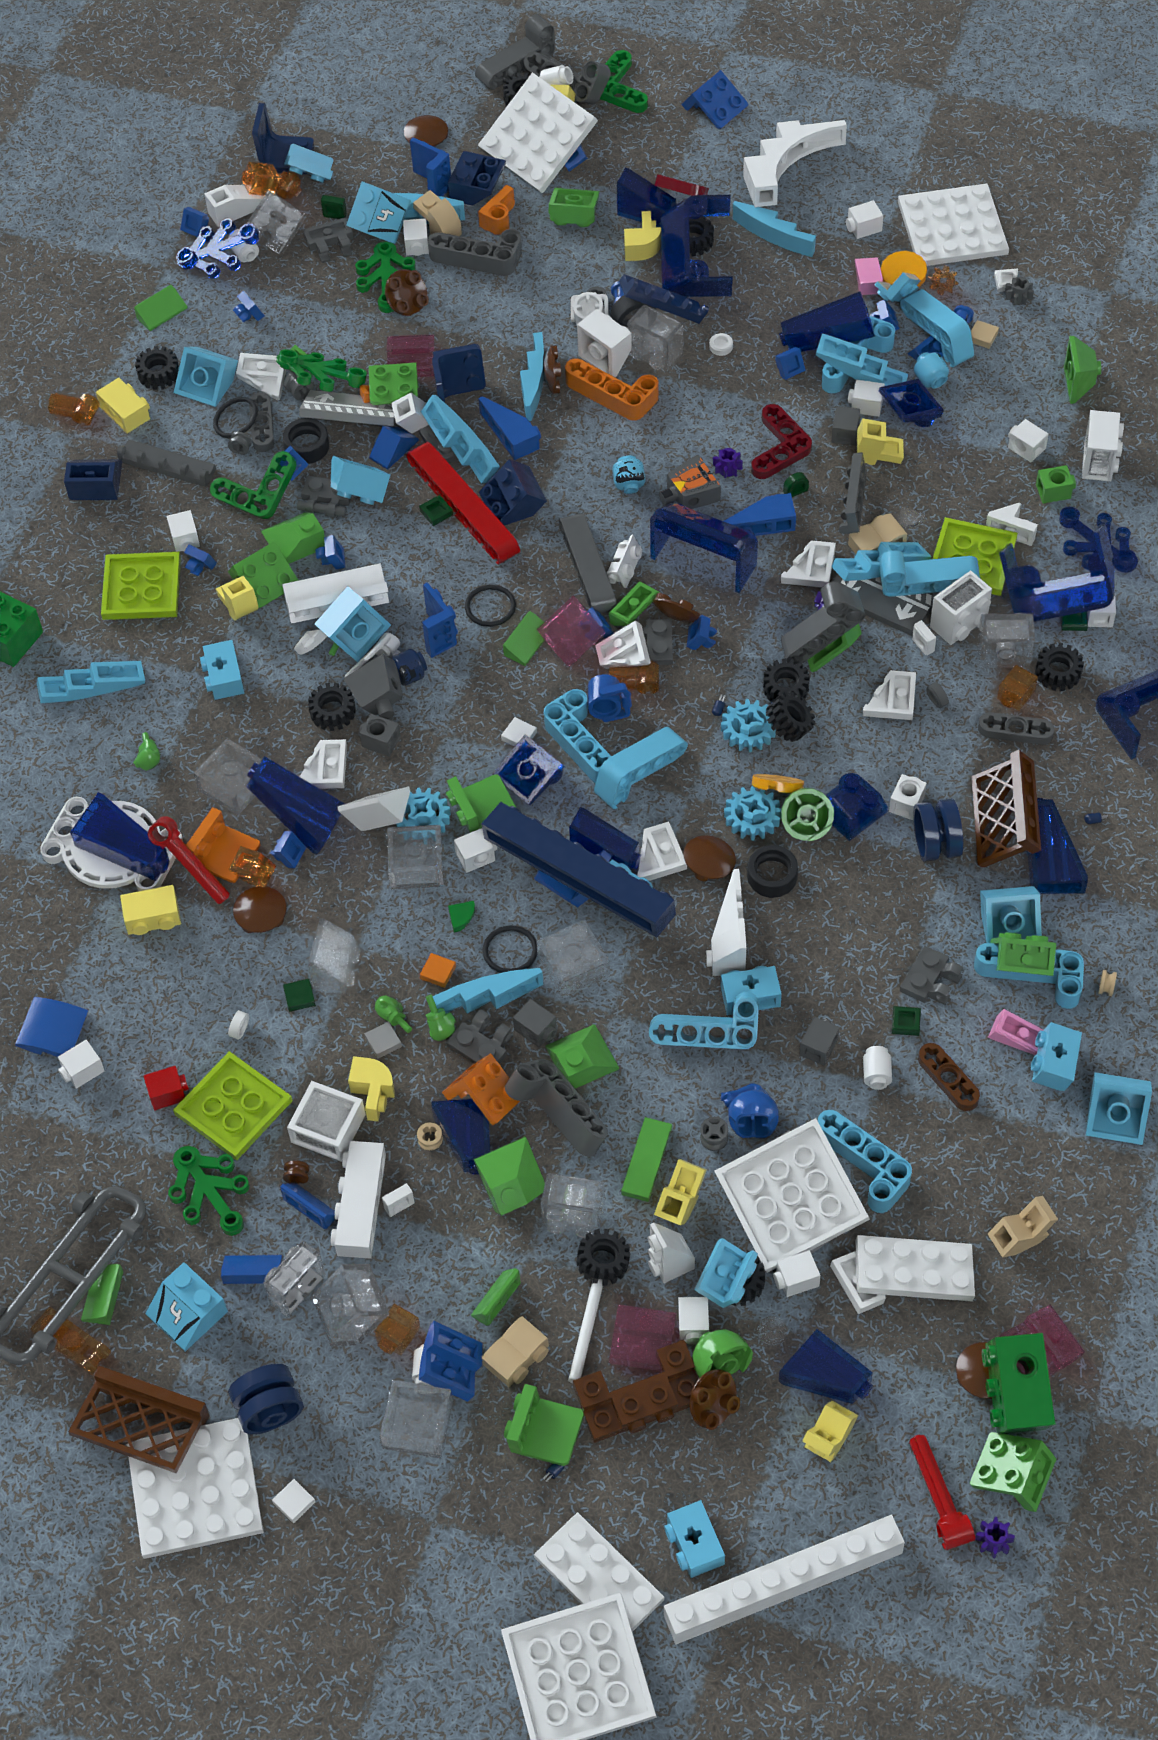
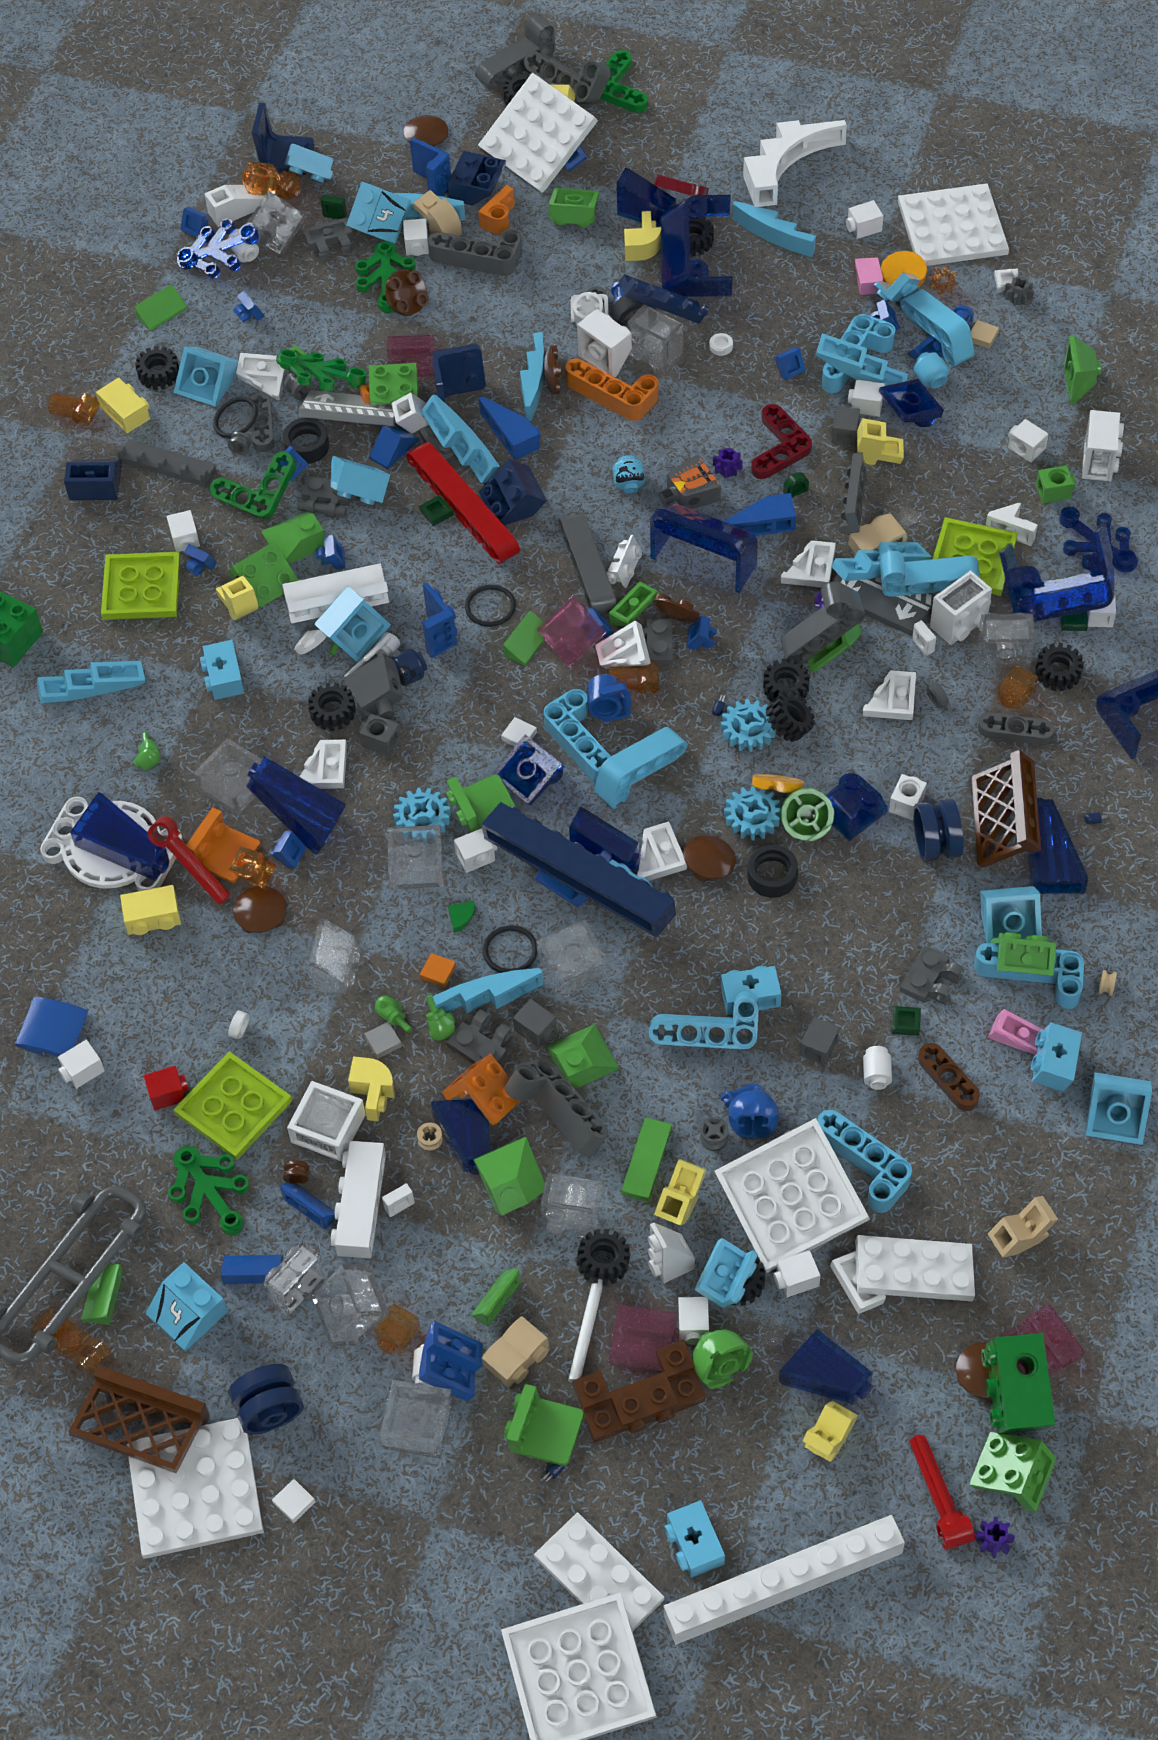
(299, 995): dark green tile -> none
(377, 809): white slope -> none
(557, 75): white brick -> none
(713, 1399): reddish brown dish -> none
(717, 100): blue bracket -> none
(729, 937): white wedge -> none
(842, 319): clear blue slope -> none

